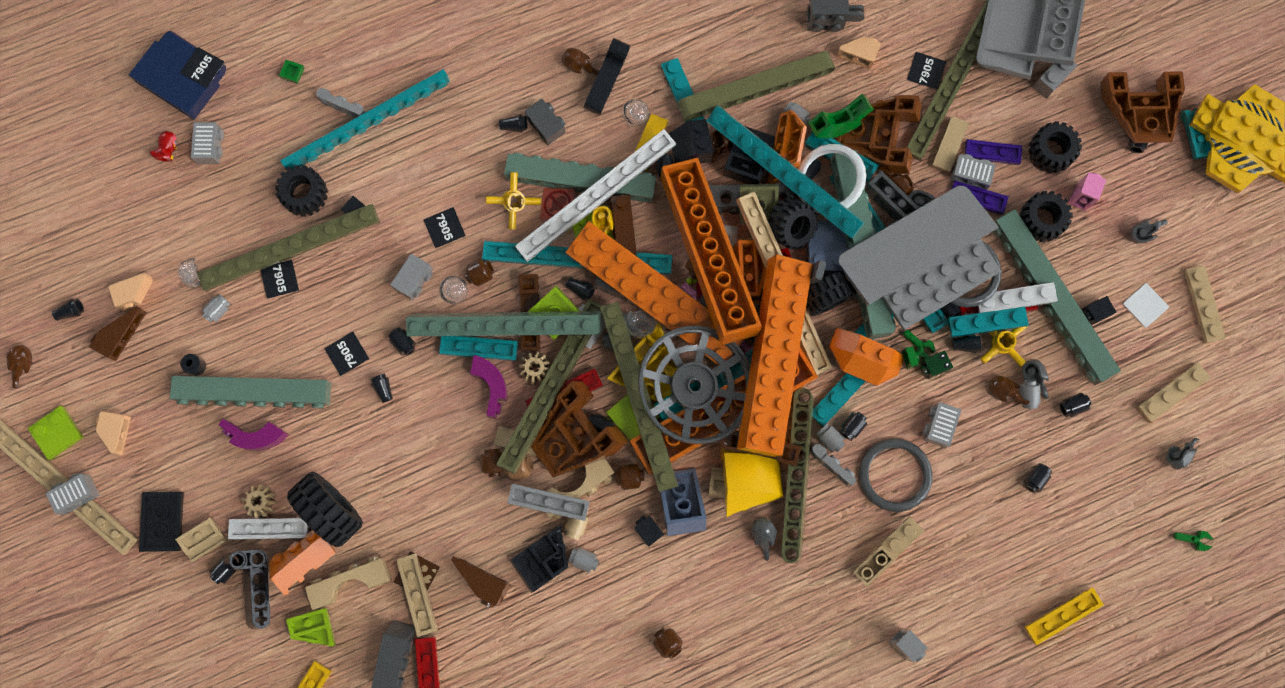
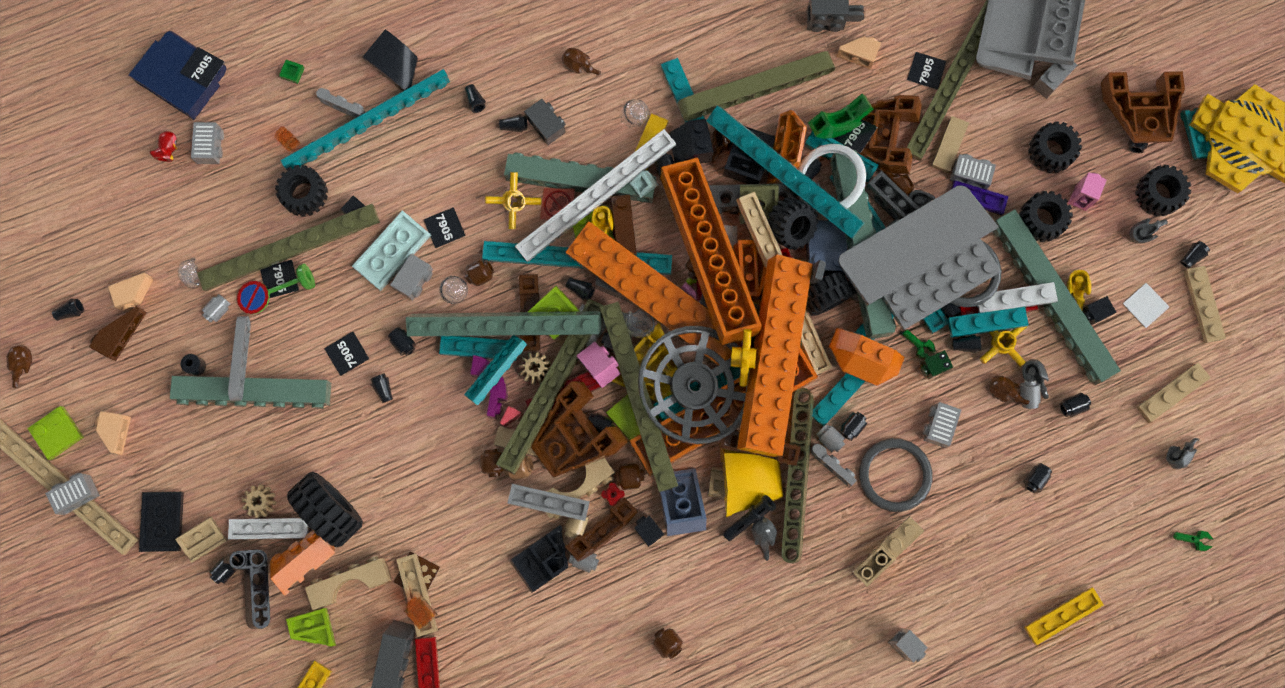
(239, 358): none -> light grey beam
(254, 295): none -> piece
(260, 440): magenta arch -> none
(286, 139): none -> clear orange brick
(391, 250): none -> light aqua tile
(392, 60): none -> black slope
(420, 612): none -> clear orange brick
(475, 100): none -> black cone
(484, 585): reddish brown slope -> none
(495, 369): none -> teal plate
(510, 416): none -> coral slope
(598, 364): none -> bright pink brick
(603, 531): none -> reddish brown slope
(607, 76): black beam -> none
(612, 489): none -> red plate
(643, 183): none -> light aqua slope
(744, 357): none -> yellow bar
(755, 513): none -> black pin
(800, 112): light grey brick -> none
(858, 137): none -> black sticker
(911, 357): green plate -> none
(994, 151): dark purple tile -> none
(1078, 284): none -> yellow piece
(1173, 180): none -> black tyre
(1195, 254): none -> black cone

